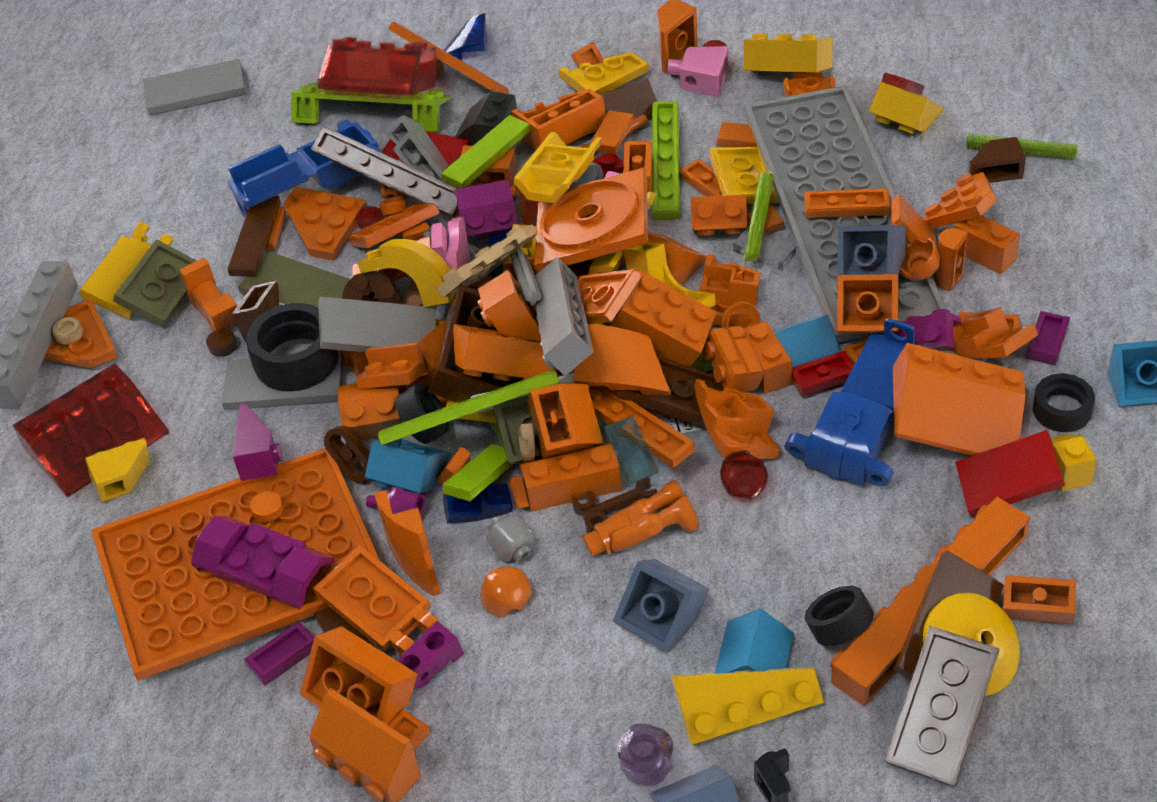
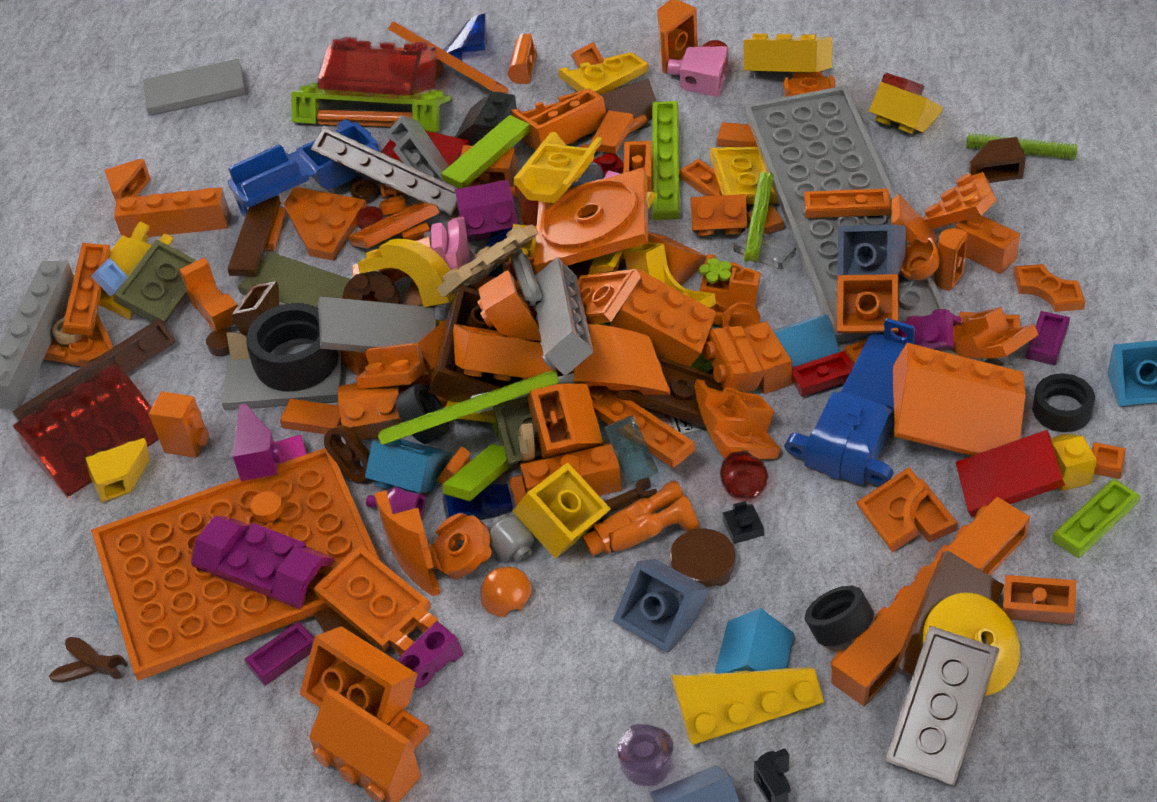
(85, 291): none -> orange tile
(87, 663): none -> reddish brown piece
(109, 277): none -> light blue tile
(126, 355): none -> reddish brown tile
(128, 178): none -> orange slope
(173, 212): none -> orange brick
(179, 424): none -> orange brick
(237, 346): none -> tan tile
(292, 448): none -> dark pink tile
(310, 416): none -> orange tile
(363, 118): none -> orange axle
(364, 190): none -> reddish brown tile
(471, 554): none -> orange plate
(522, 59): none -> orange brick
(561, 510): none -> yellow slope
(703, 556): none -> reddish brown tile
(715, 270): none -> lime plant
(743, 522): none -> black tile
(893, 508): none -> orange tile
(933, 518): none -> orange tile
(1058, 292): none -> orange tile
(1095, 518): none -> lime tile
(1109, 460): none -> orange tile

